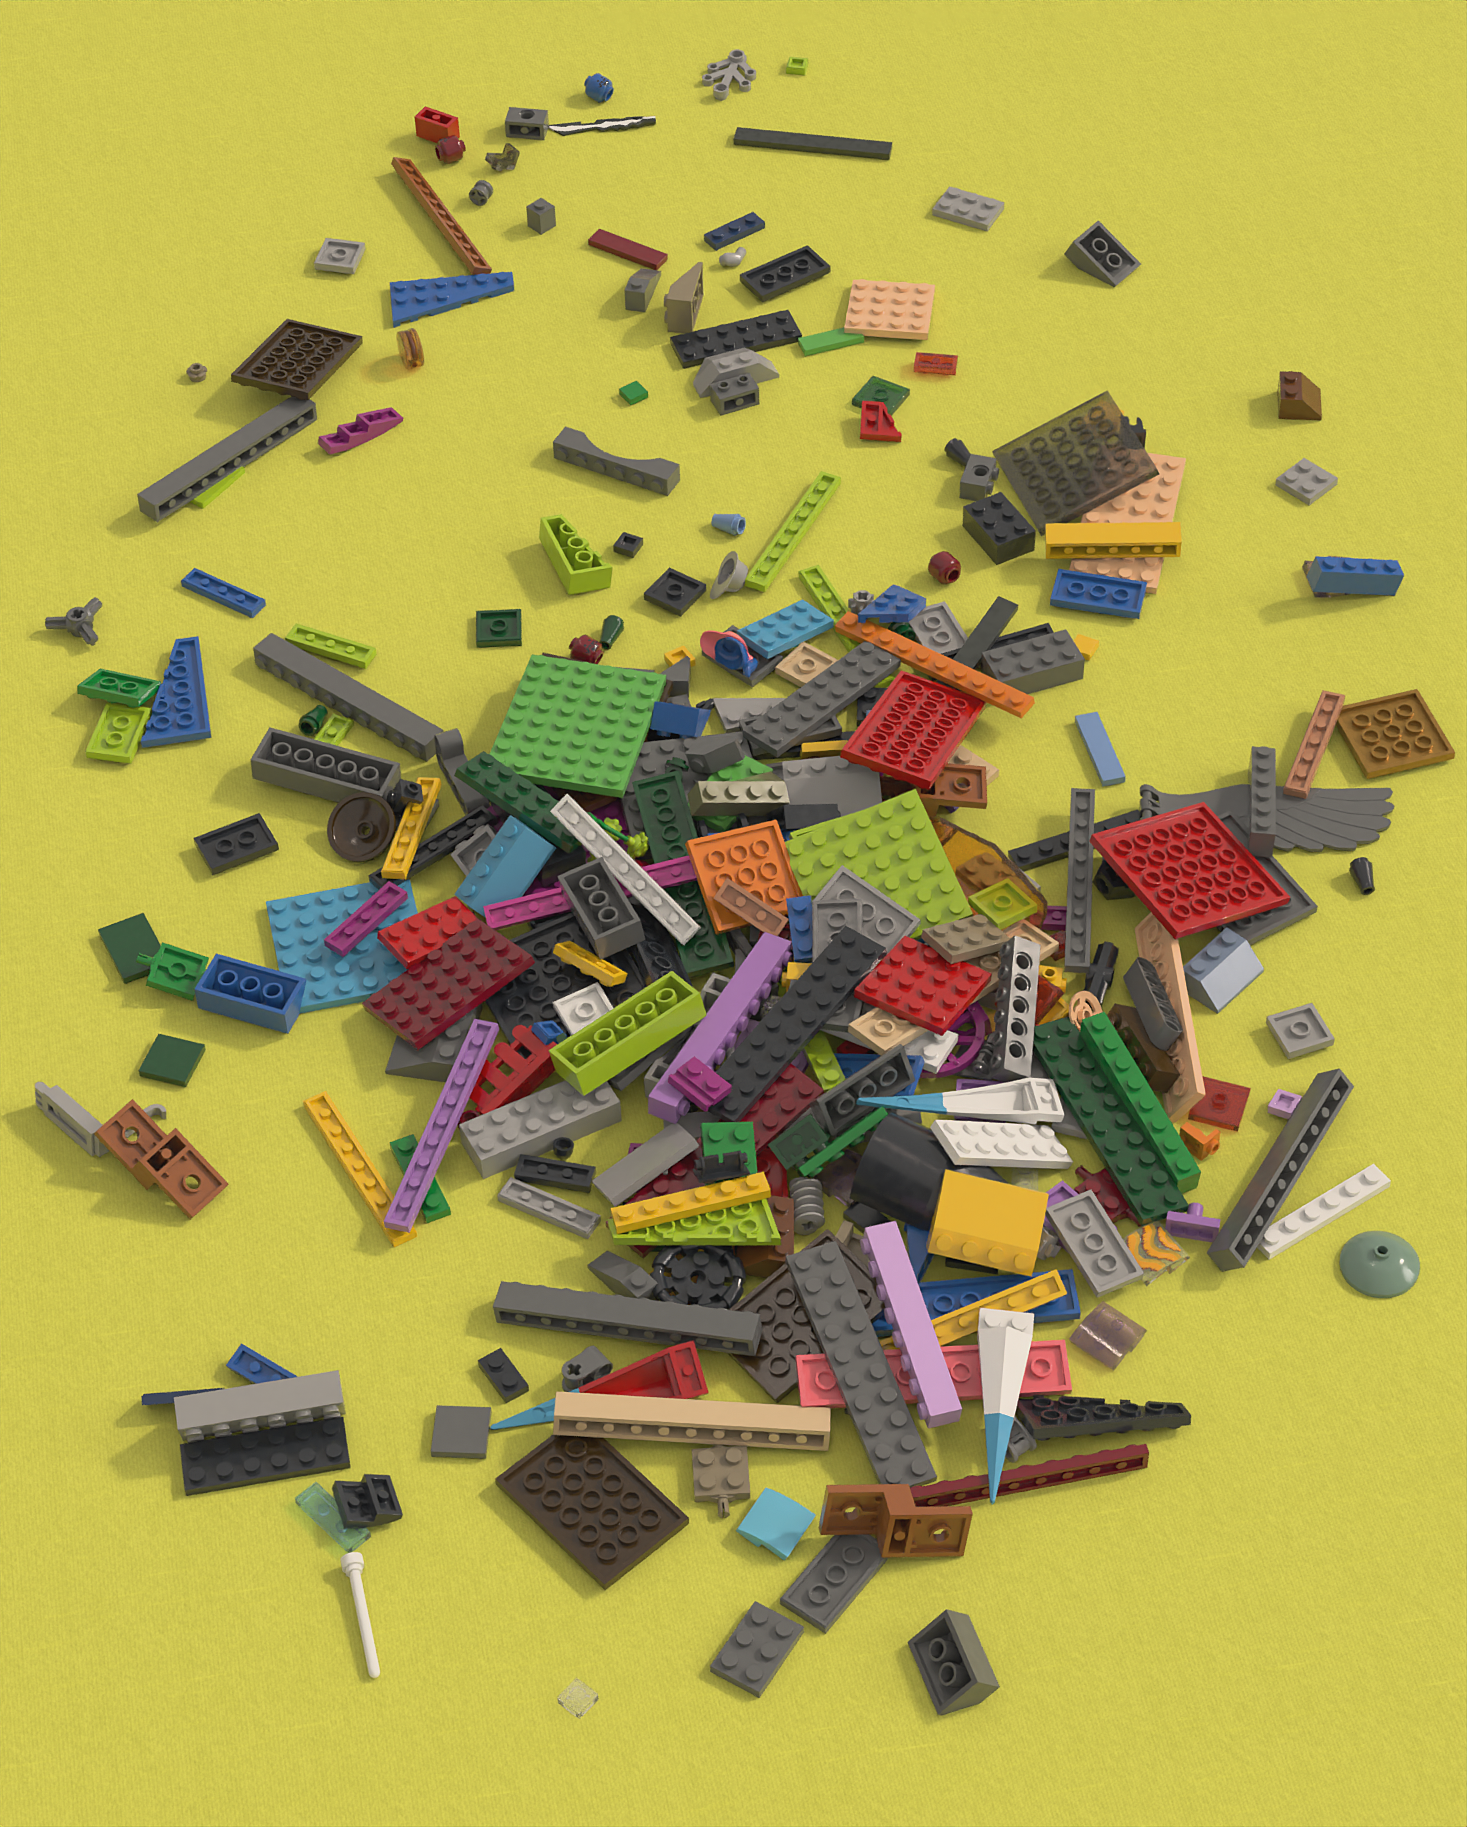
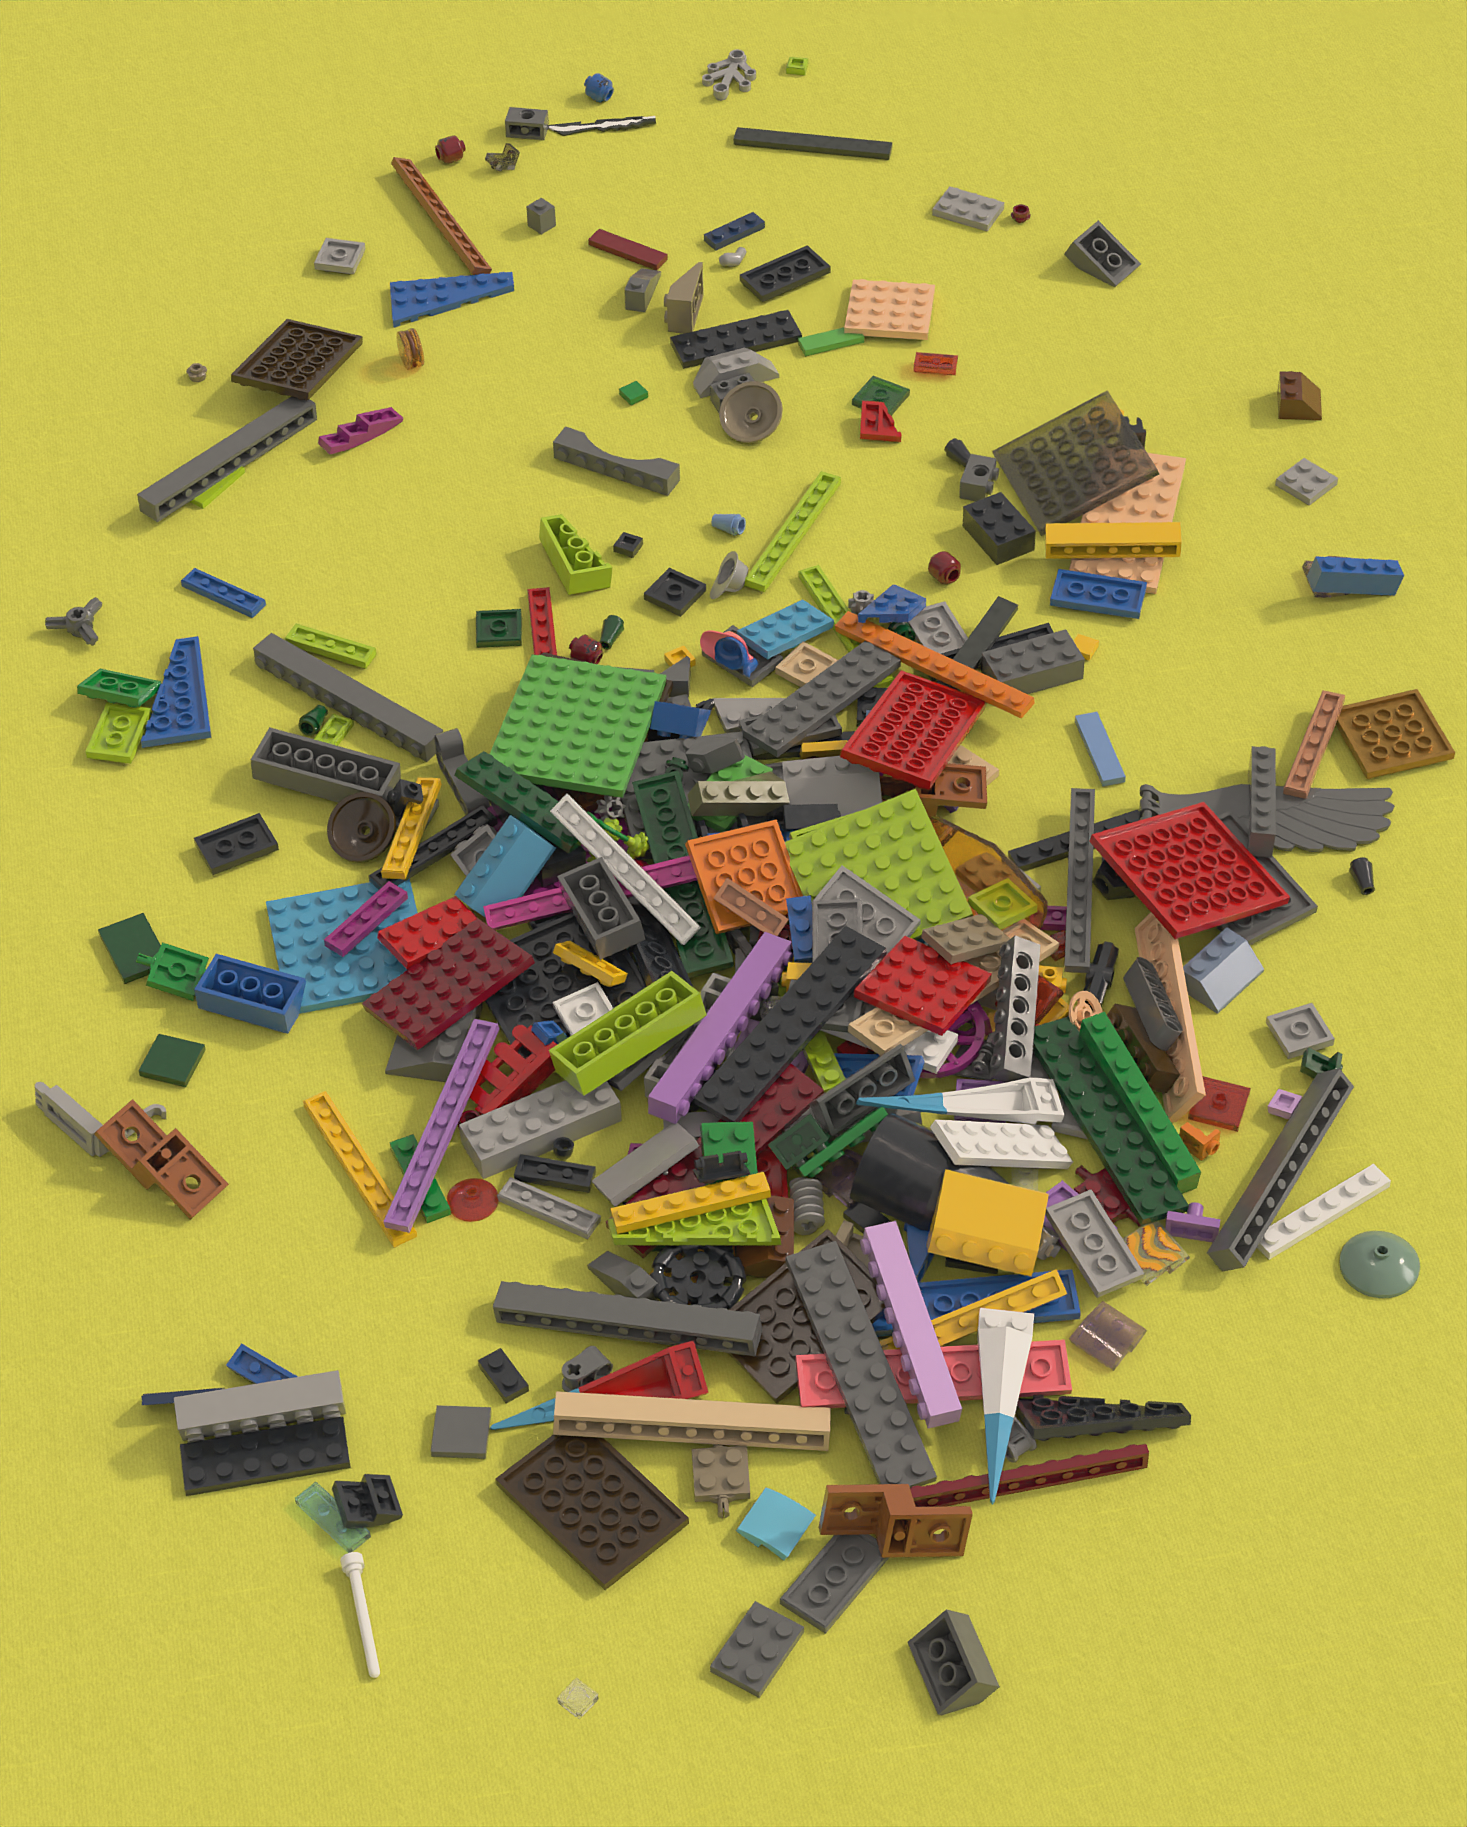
(435, 125): red brick -> none
(474, 1207): none -> clear red dish
(481, 192): dark grey wheel -> none
(542, 621): none -> red tile
(603, 808): none -> light grey gear
(699, 1083): magenta plate -> none
(745, 402): none -> dark tan dish
(1020, 213): none -> dark red plate
(1315, 1062): none -> dark green bracket

